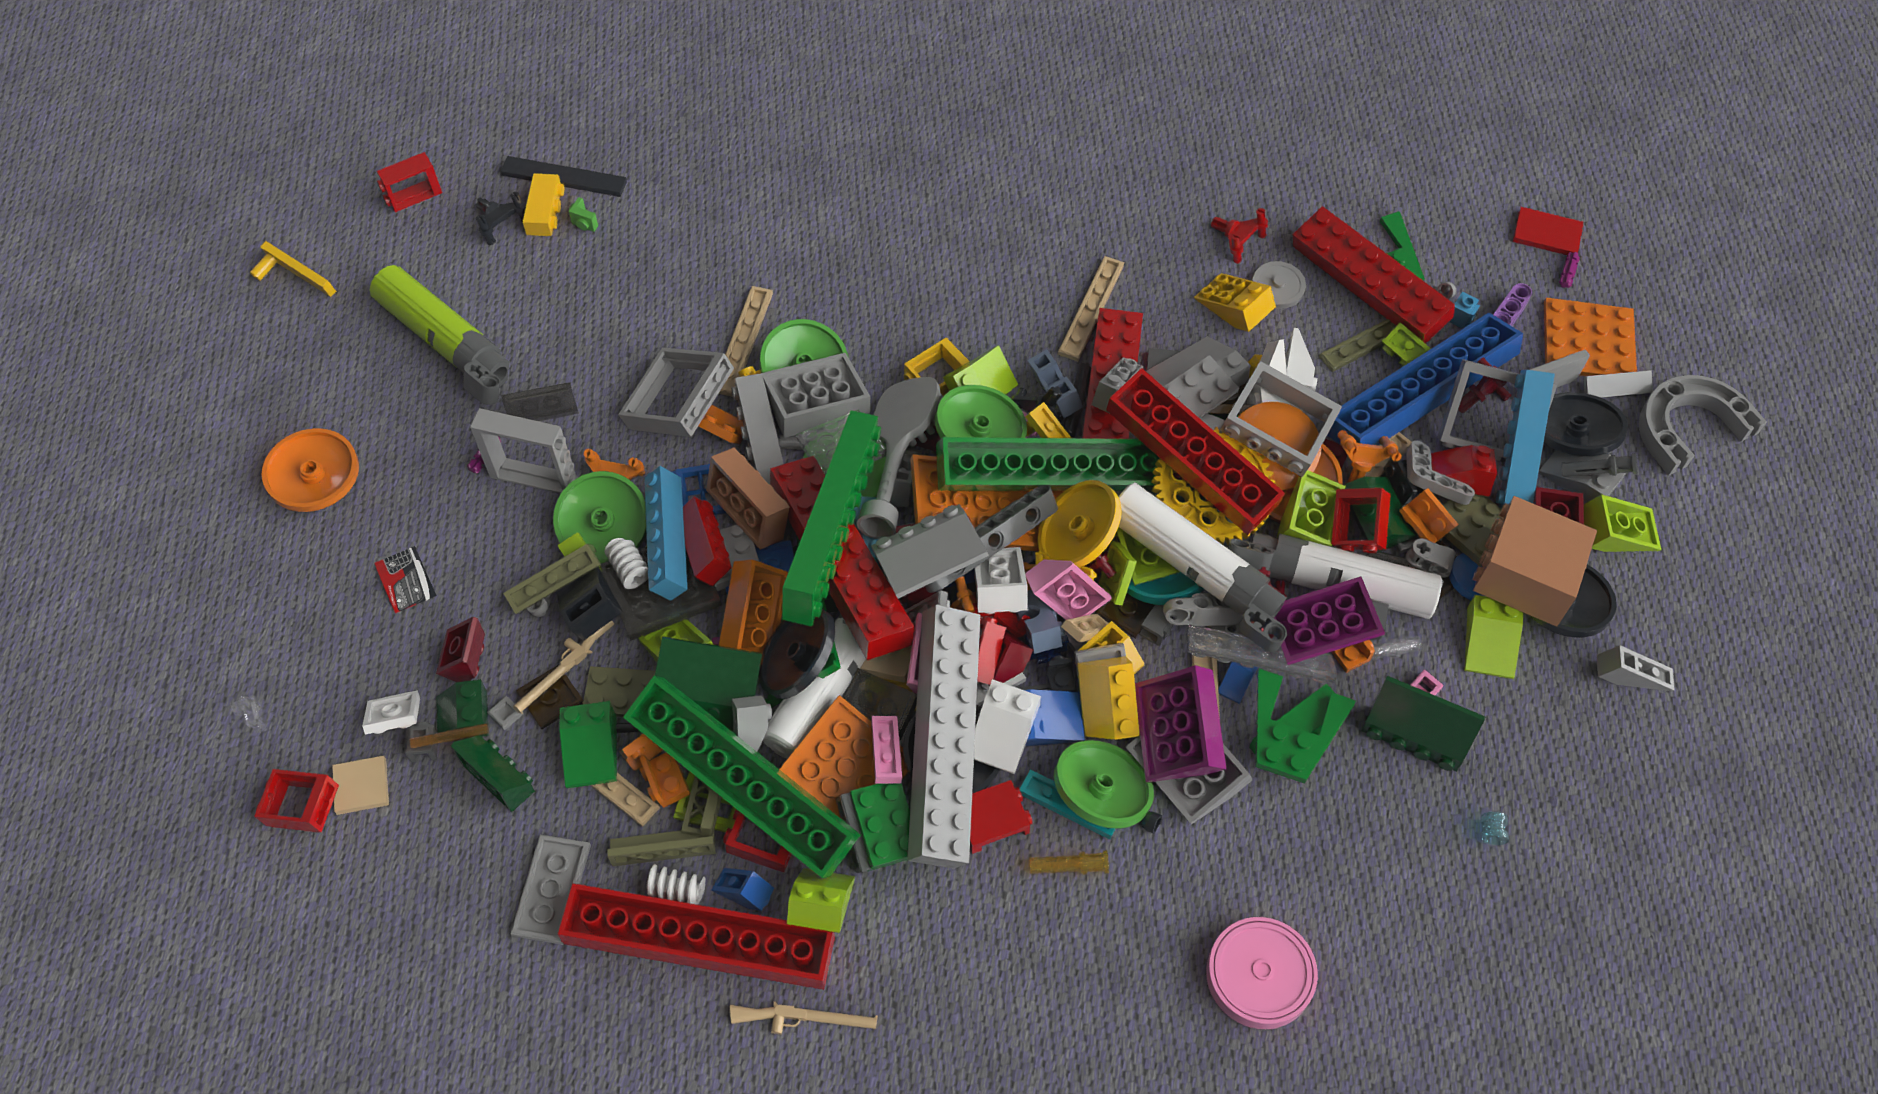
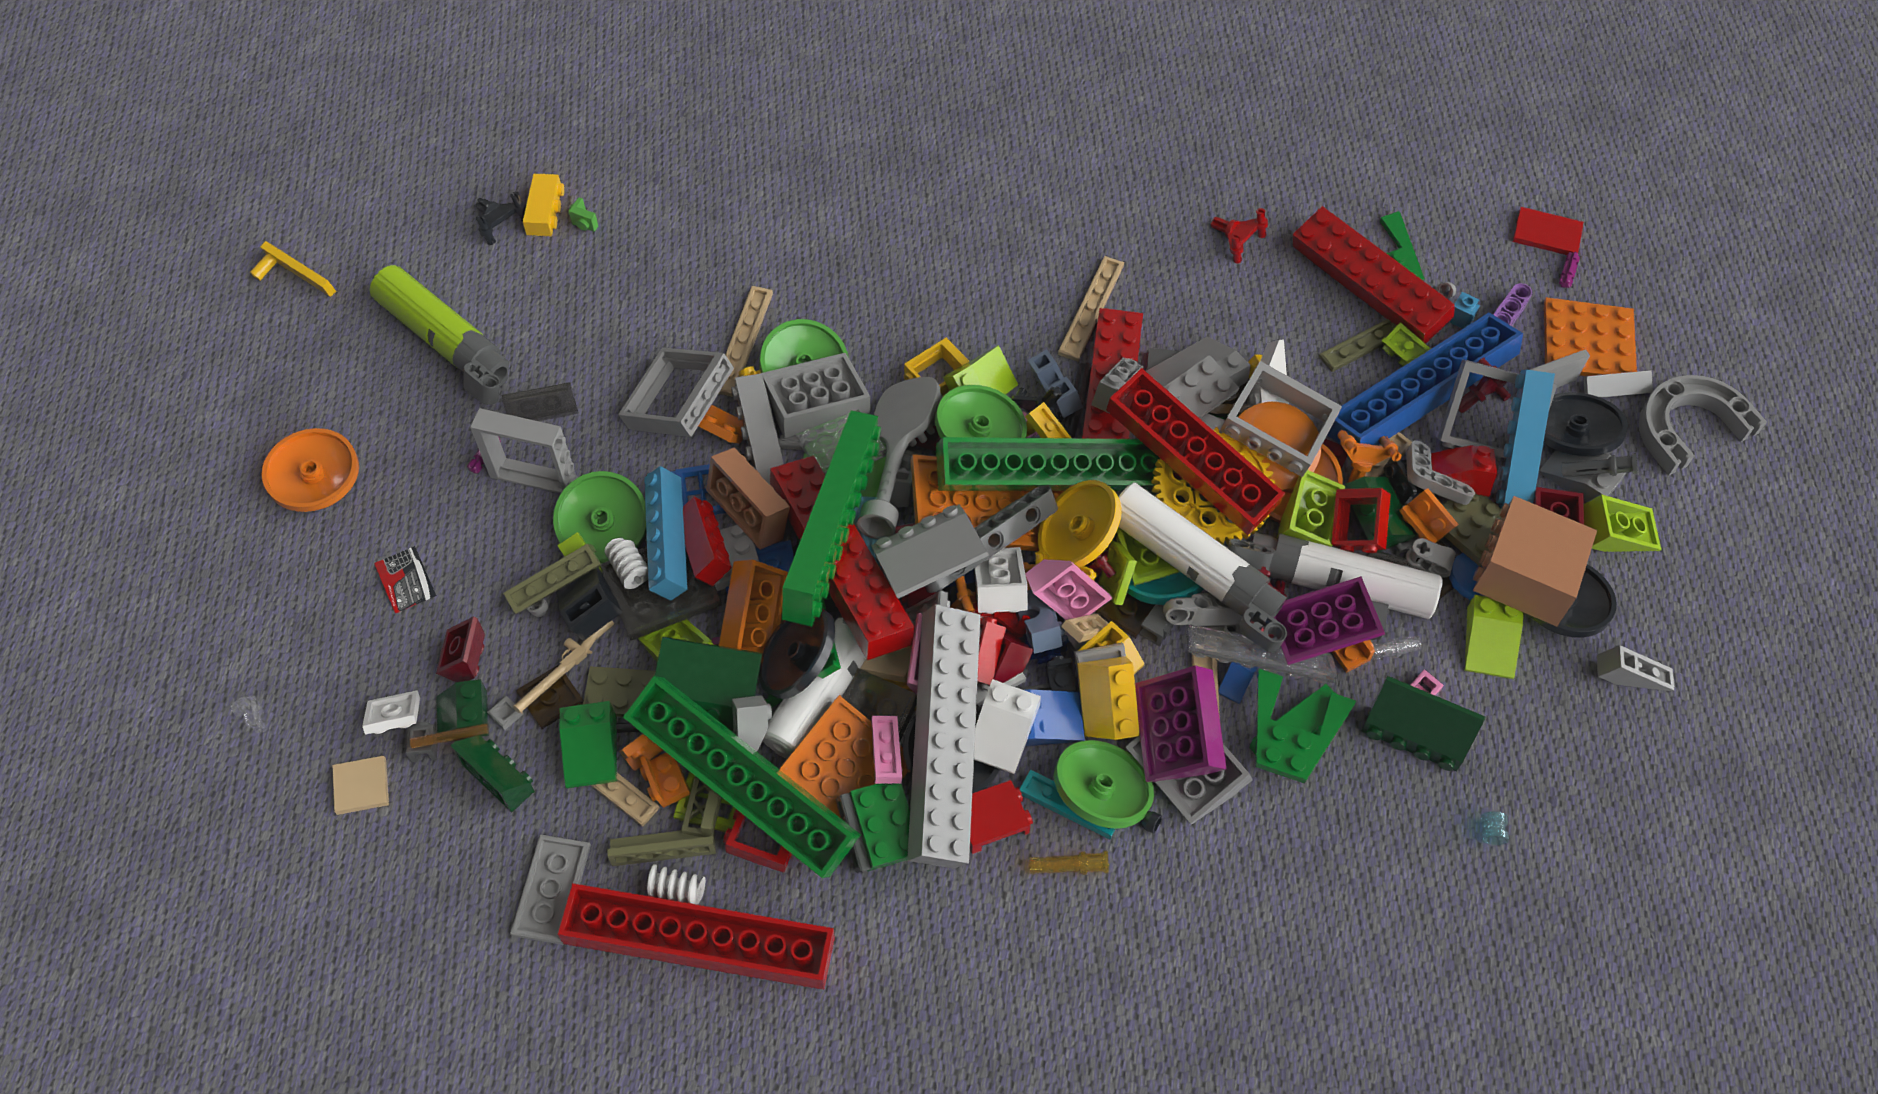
(316, 809): red window -> none
(414, 193): red window -> none
(569, 176): black tile -> none
(630, 471): orange axle -> none
(743, 888): blue slope -> none
(779, 1012): tan piece -> none
(819, 901): lime slope -> none
(1237, 300): yellow slope -> none
(1261, 973): bright pink brick -> none
(1285, 281): light grey wheel -> none
(1299, 363): white slope -> none

